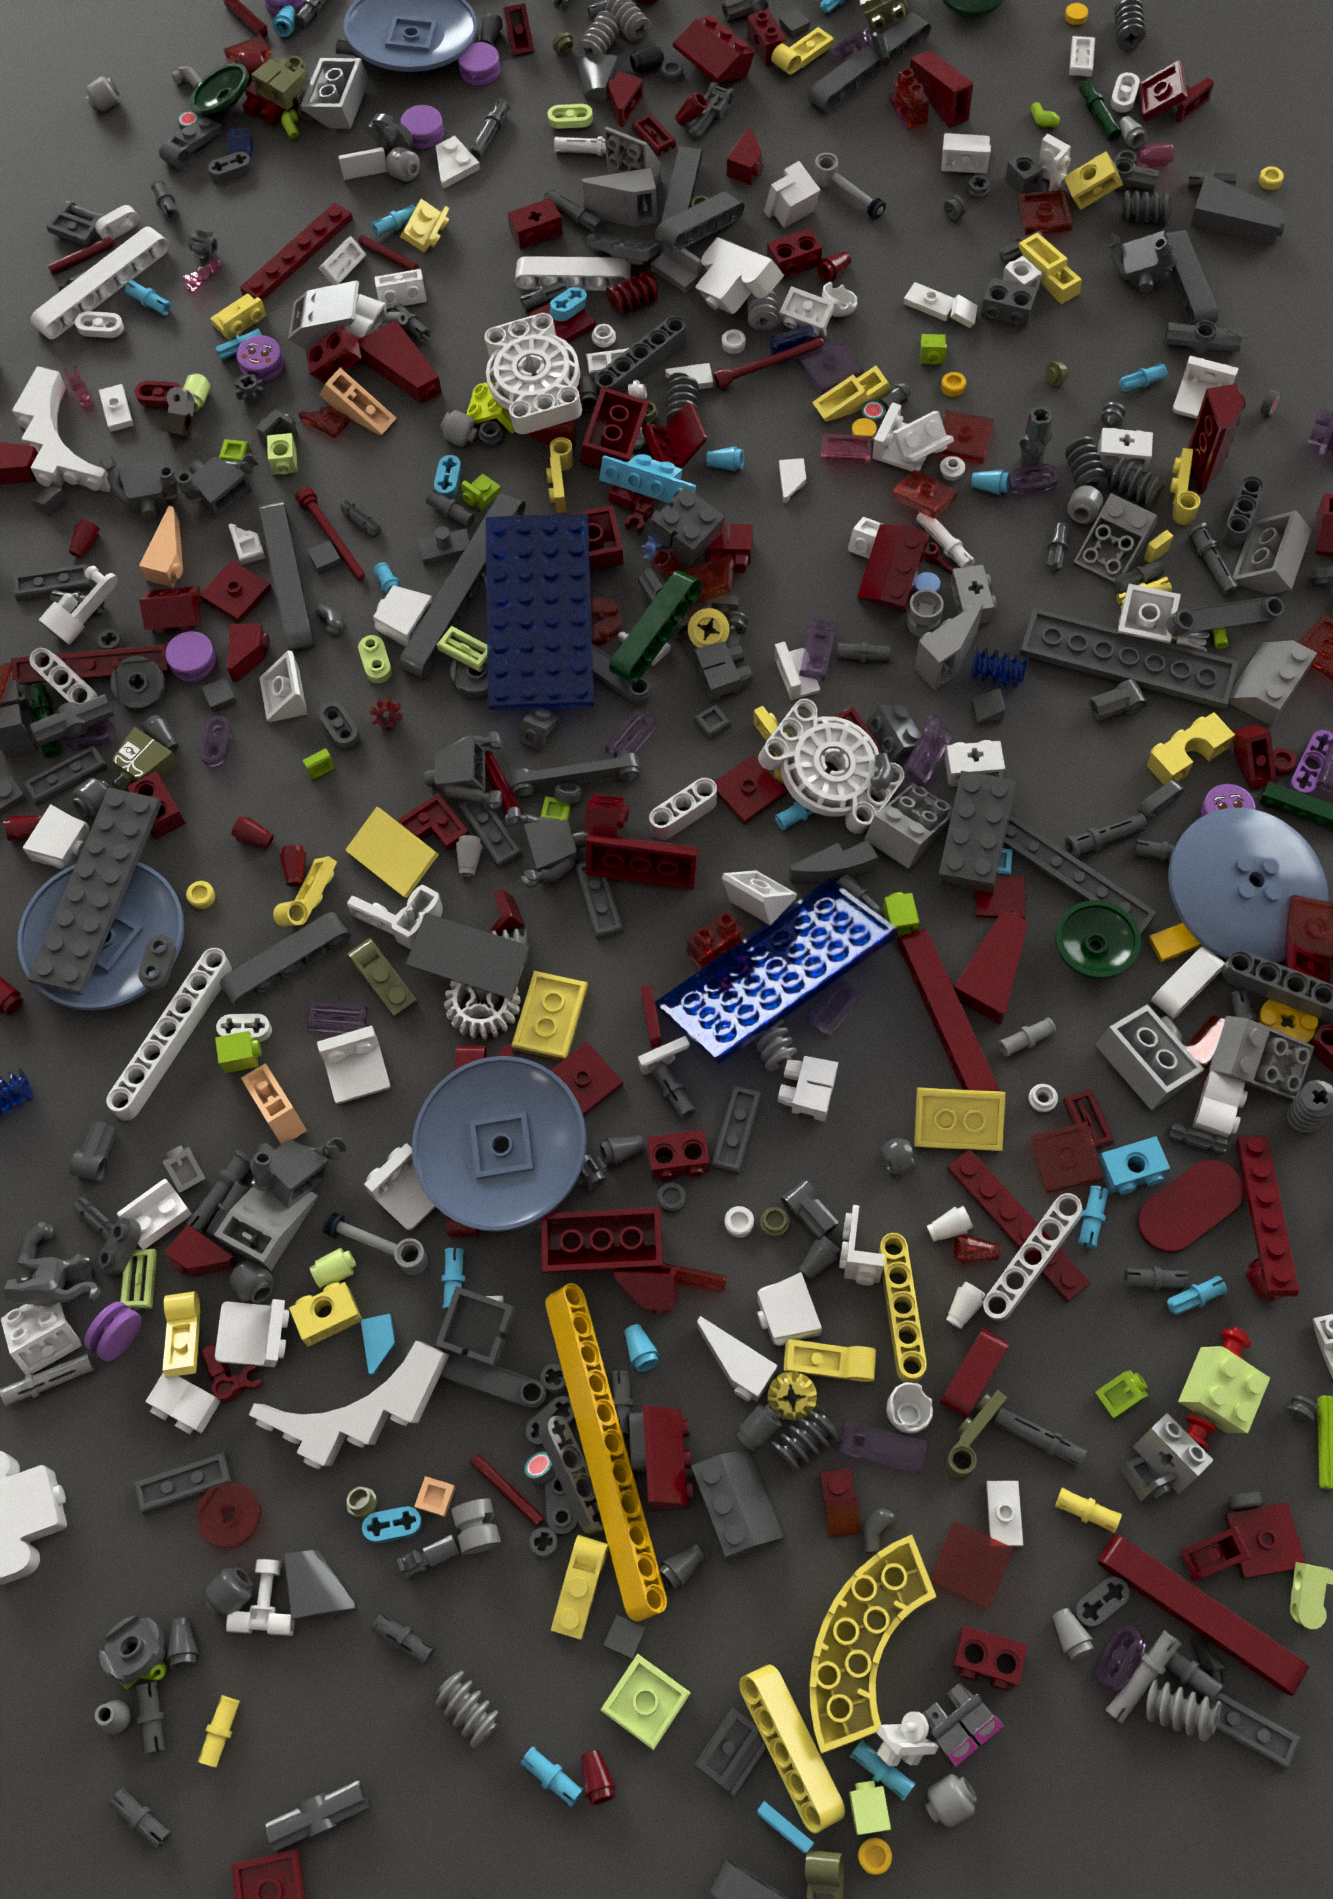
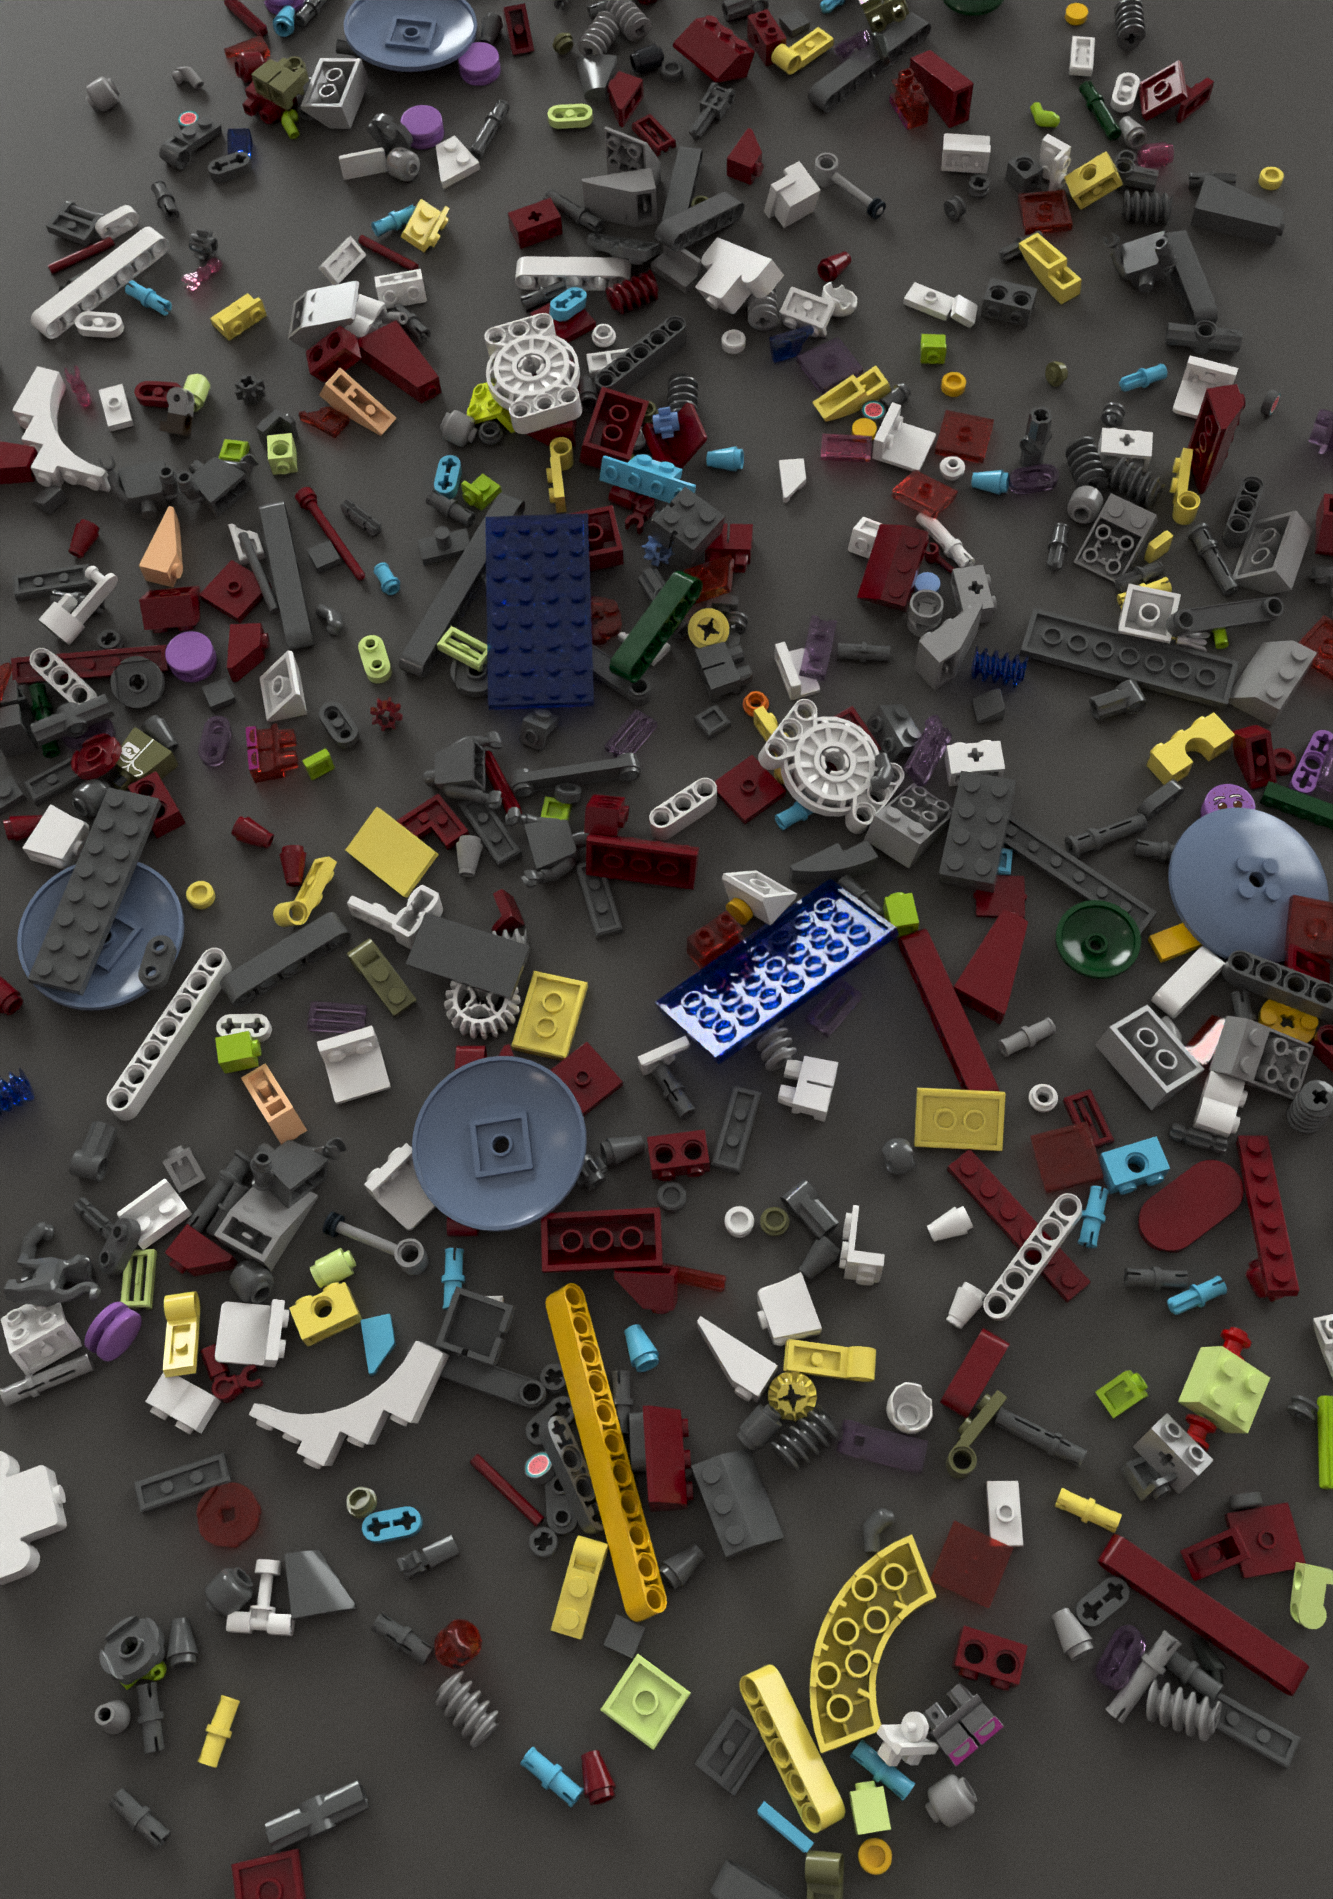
(96, 757): none -> dark red tile
(220, 89): dark green dish -> none
(230, 348): medium azure axle -> none
(259, 573): none -> dark grey bar
(260, 357): medium lavender head -> none
(266, 752): none -> clear red hips
(297, 252): dark red plate -> none
(401, 613): white torso -> none
(435, 1496): light nougat plate -> none
(457, 1644): none -> clear red head
(476, 1526): light grey wheel -> none
(580, 145): white pin -> none
(637, 390): white plate -> none
(651, 1016): dark red tile -> none
(666, 422): none -> medium blue gear
(666, 562): clear red cone -> none
(691, 109): dark red cone -> none
(699, 372): white tile -> none
(726, 377): dark red piece -> none
(739, 910): none -> yellow tile
(755, 698): none -> orange plate
(795, 252): dark red brick -> none
(840, 1502): dark red slope -> none
(899, 1322): light yellow beam -> none
(922, 438): white bracket -> none
(972, 1250): clear red cone -> none
(1022, 273): white brick -> none

